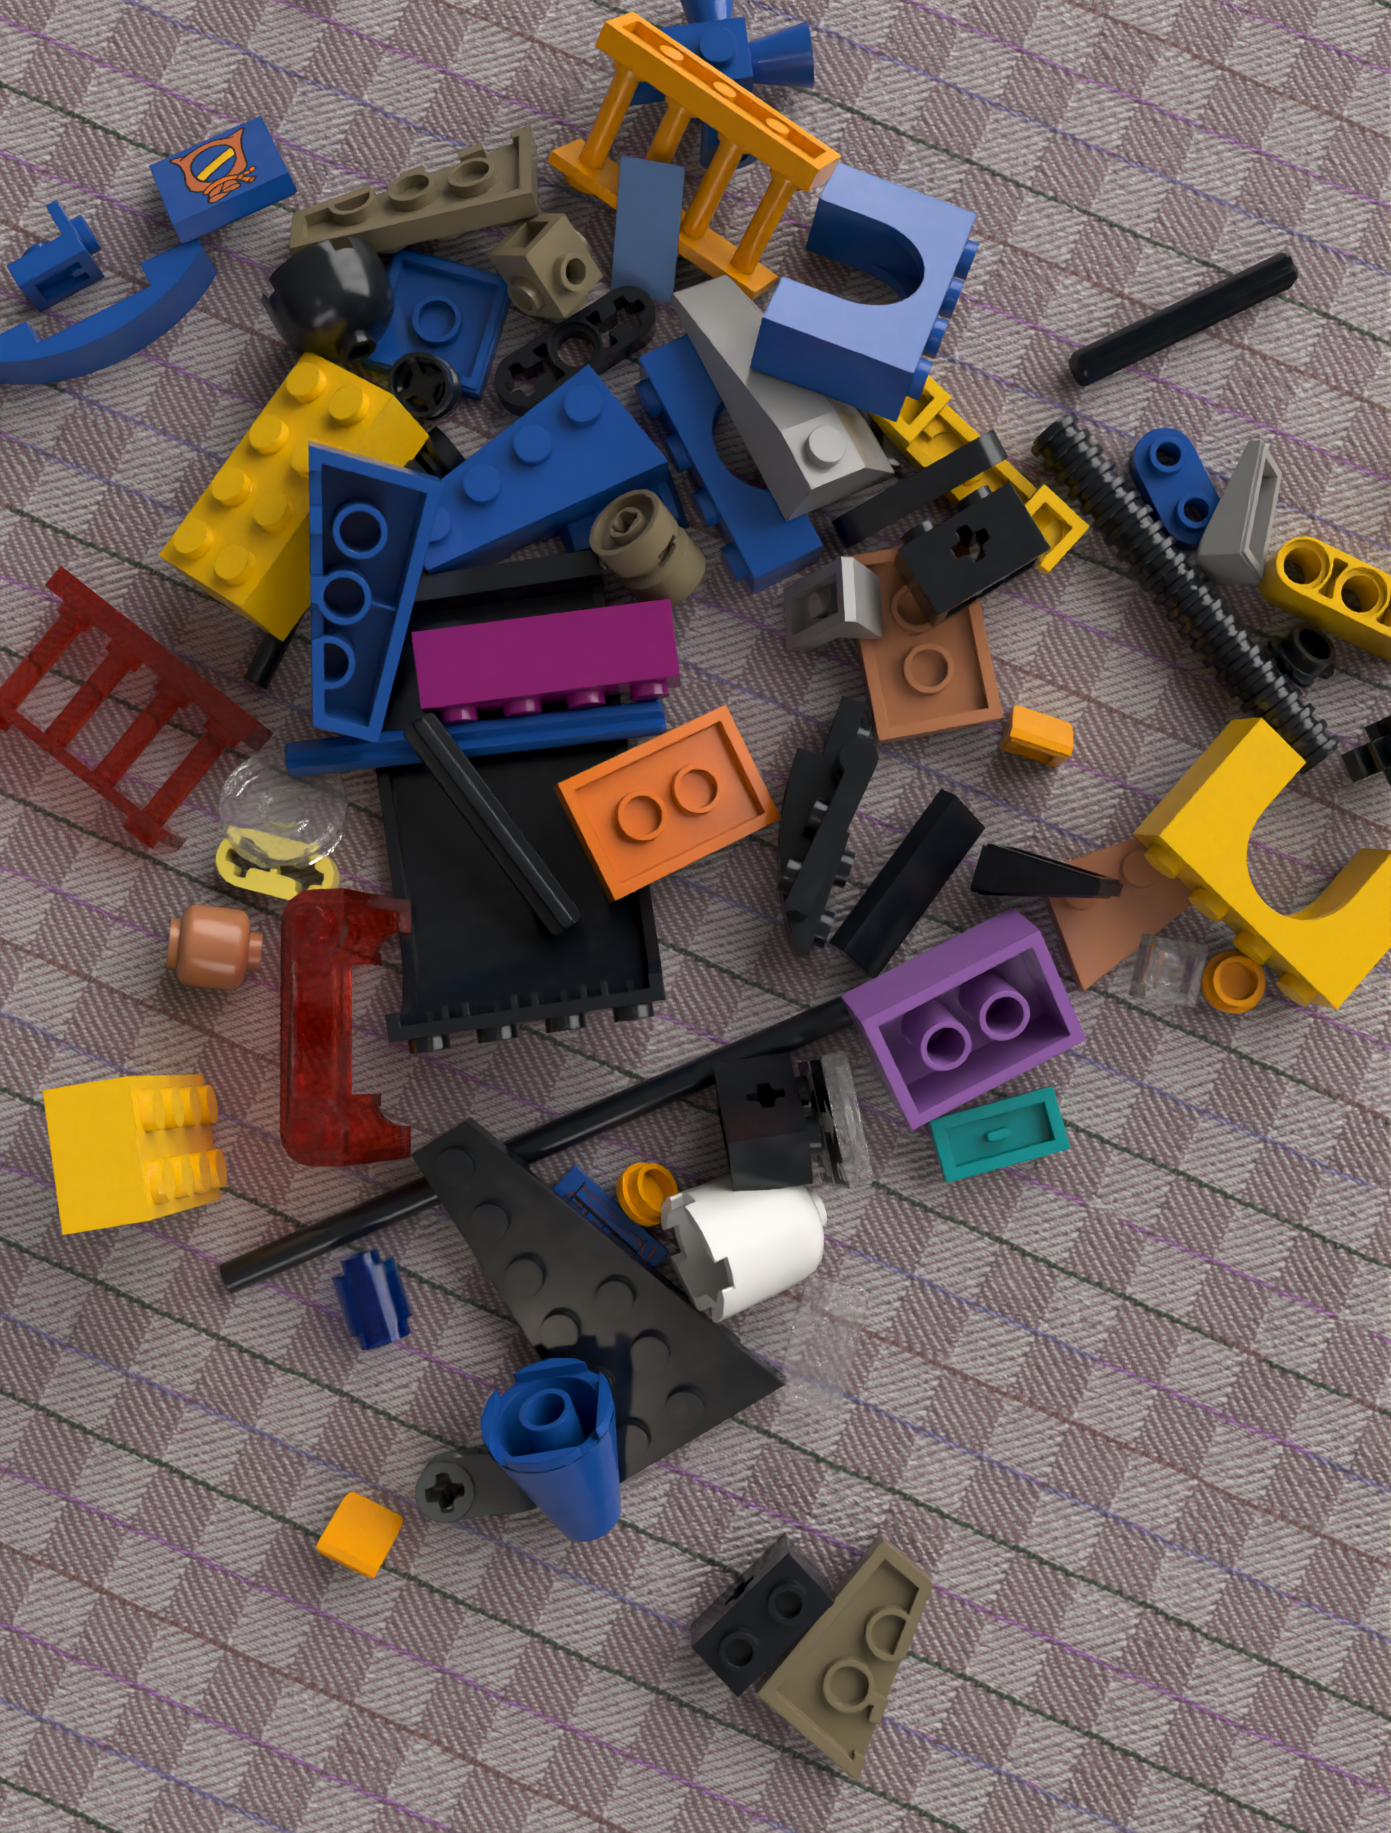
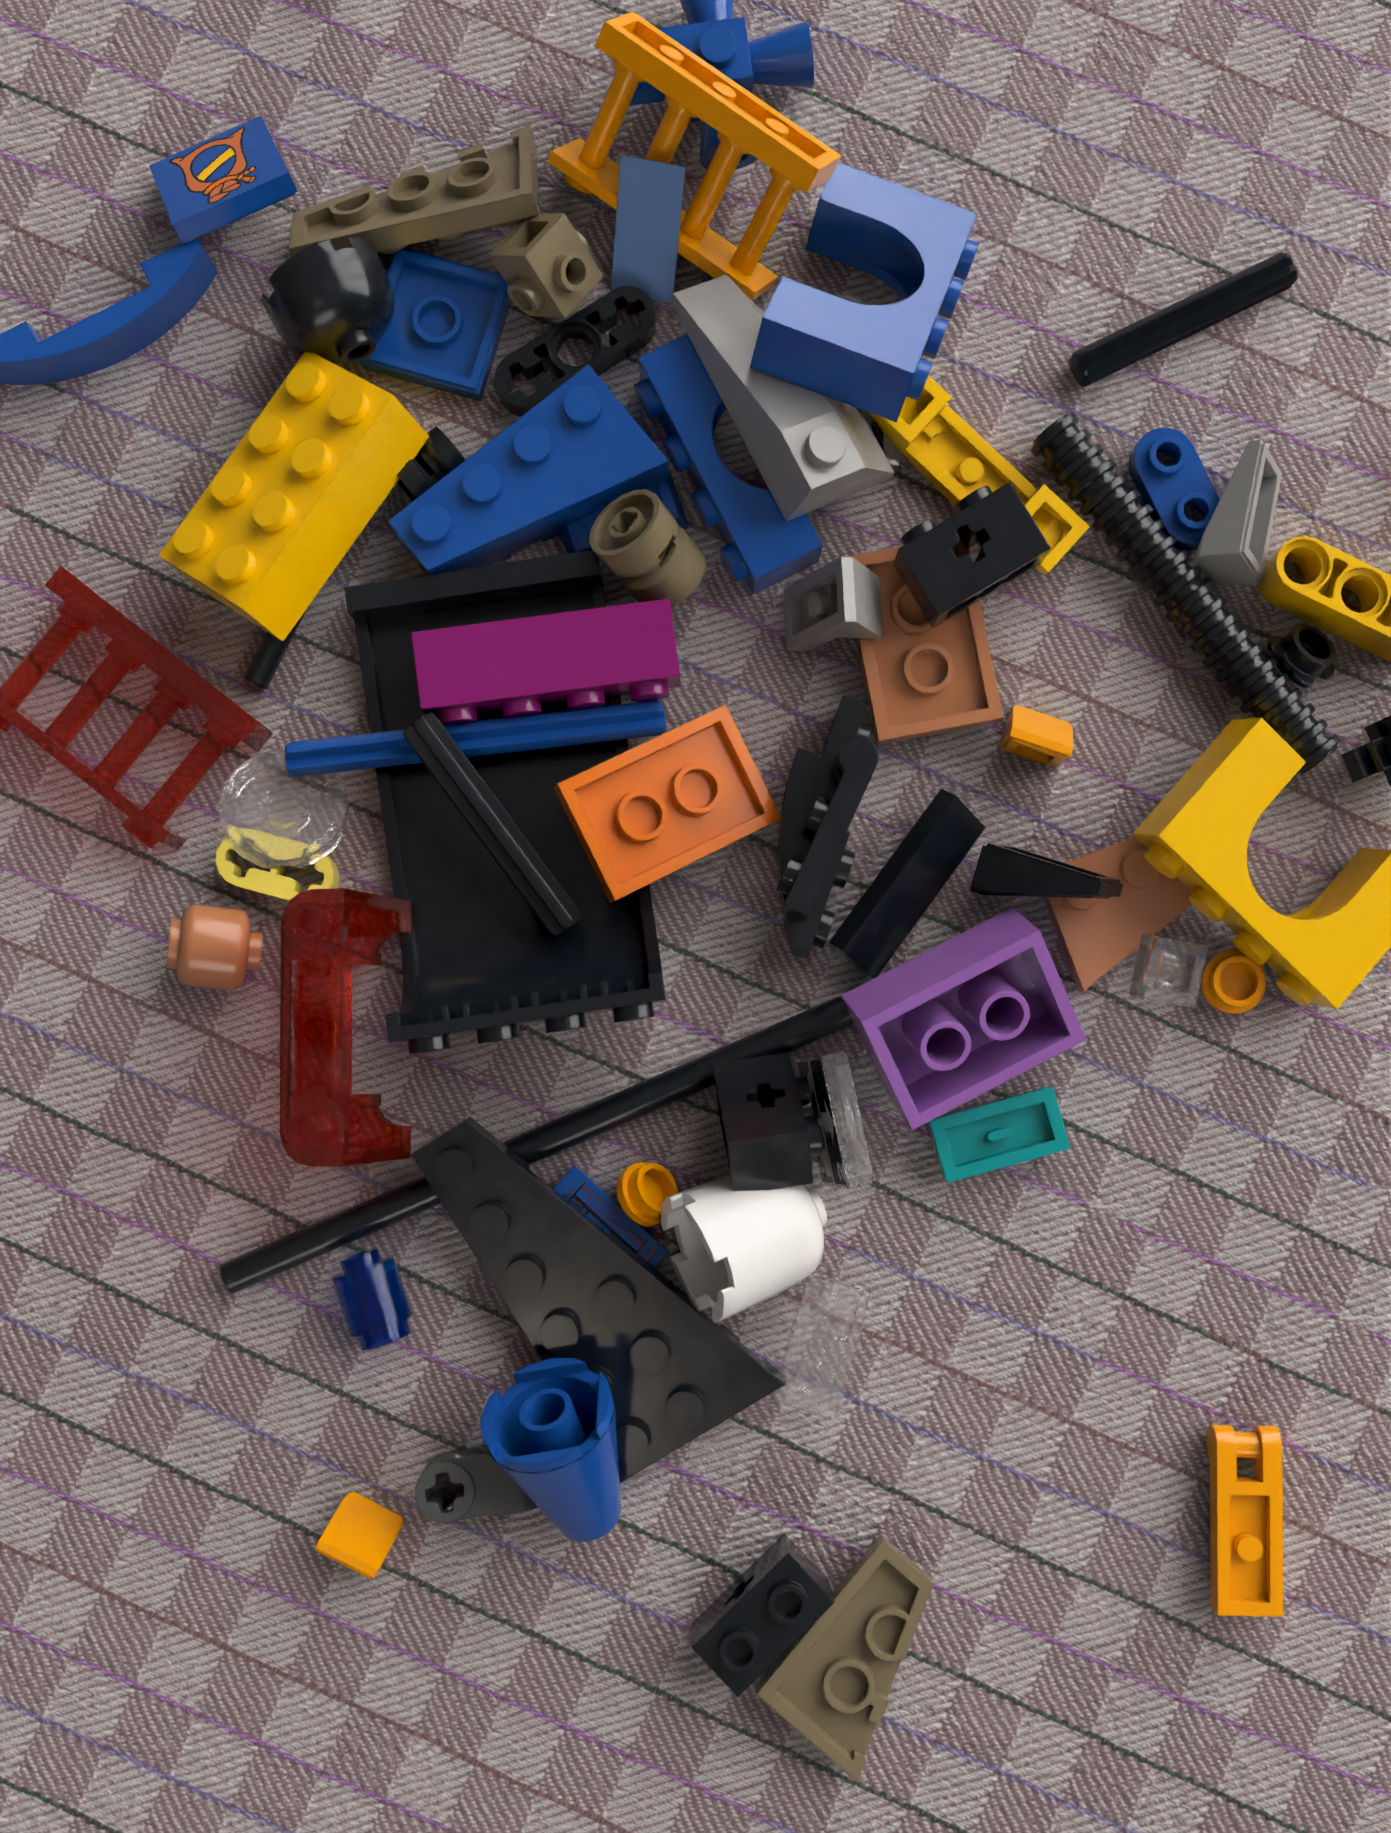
(58, 267): blue bracket -> none
(132, 1149): yellow brick -> none
(365, 567): blue wedge -> none
(415, 381): black wheel -> none
(920, 489): black beam -> none
(1246, 1522): none -> light orange plate

